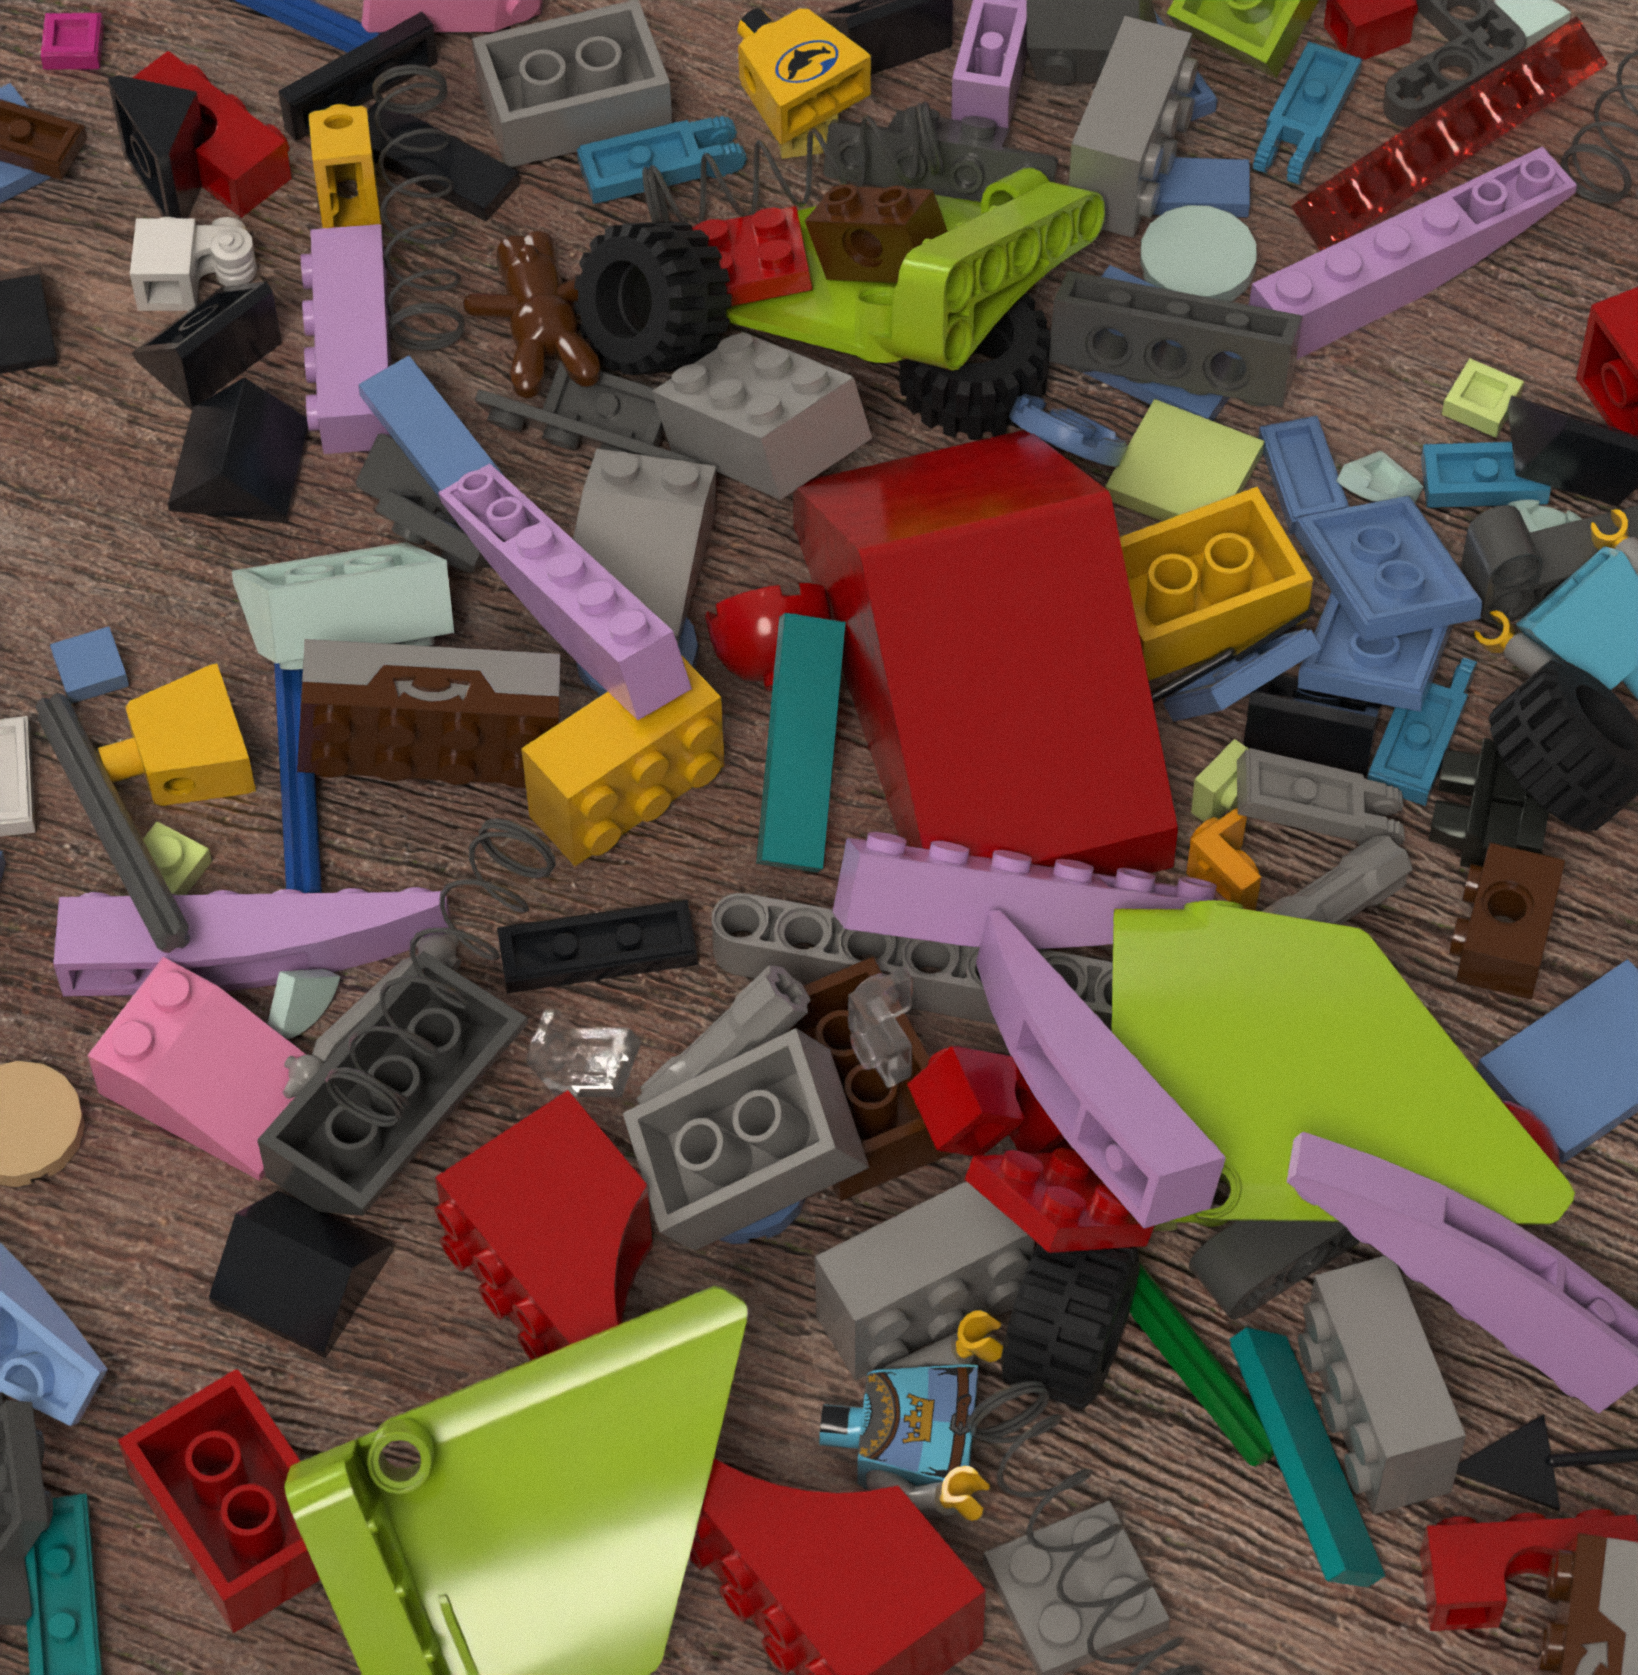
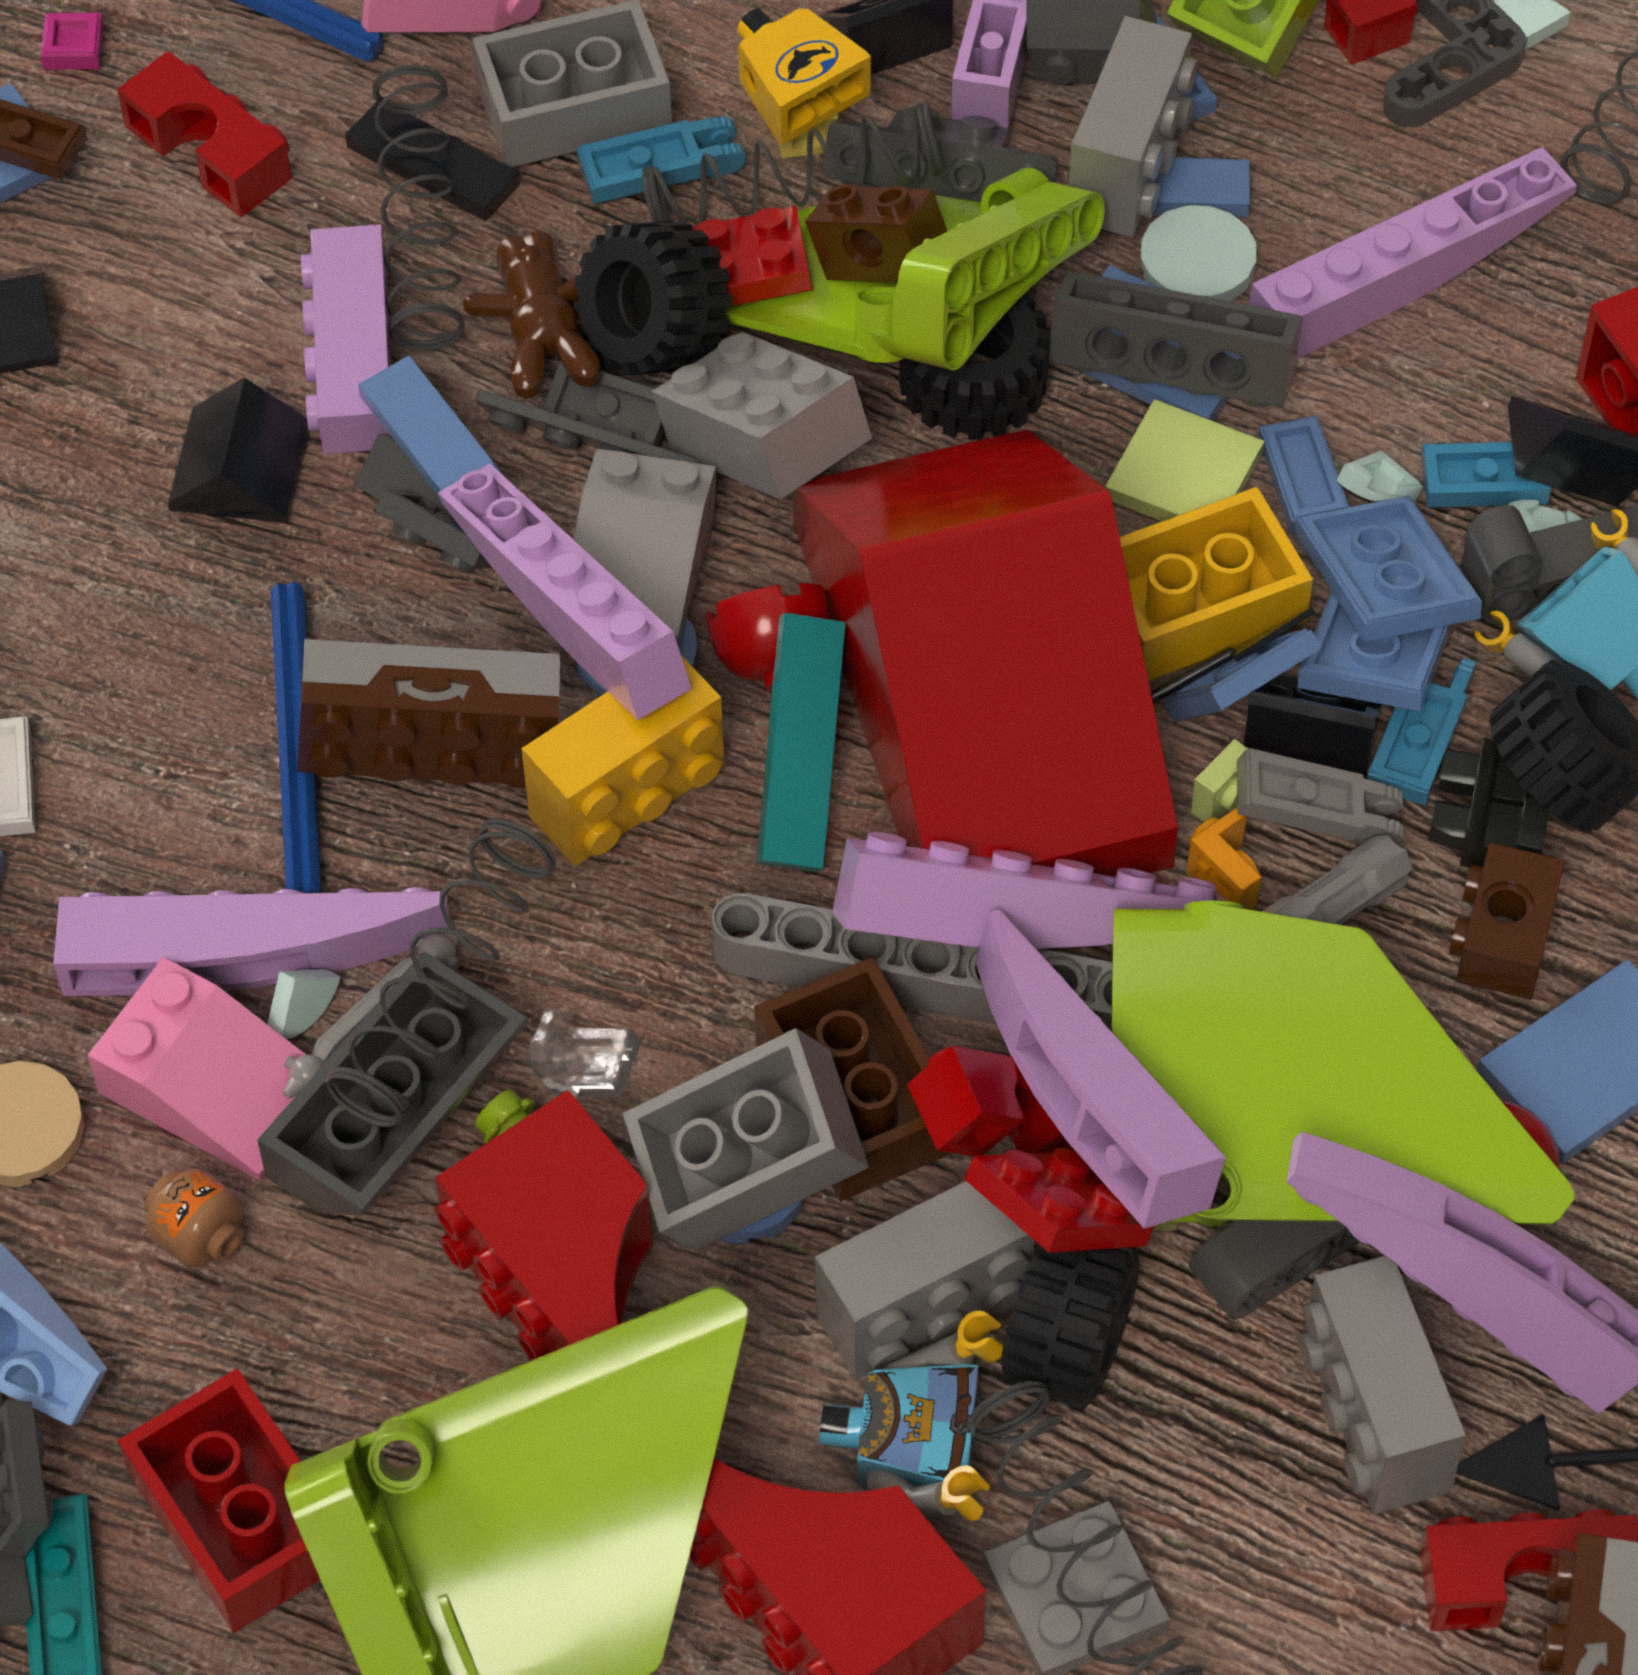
(89, 665): medium blue tile -> none
(113, 824): dark grey axle -> none
(159, 139): black slope -> none
(176, 253): white brick -> none
(177, 857): yellowish green plate -> none
(183, 742): yellow torso -> none
(194, 1217): none -> medium nougat head
(213, 342): black slope -> none
(296, 1271): black slope -> none
(341, 153): yellow torso -> none
(347, 596): light aqua slope -> none
(352, 75): black tile -> none
(502, 1114): none -> lime plate
(597, 946): black tile -> none
(758, 1015): light grey axle -> none
(875, 1032): clear bracket -> none
(1069, 431): medium blue tile -> none
(1200, 1370): green axle -> none
(1306, 1458): teal tile -> none
(1308, 108): dark azure hinge -> none
(1449, 135): clear red brick -> none
(1481, 397): yellowish green plate -> none

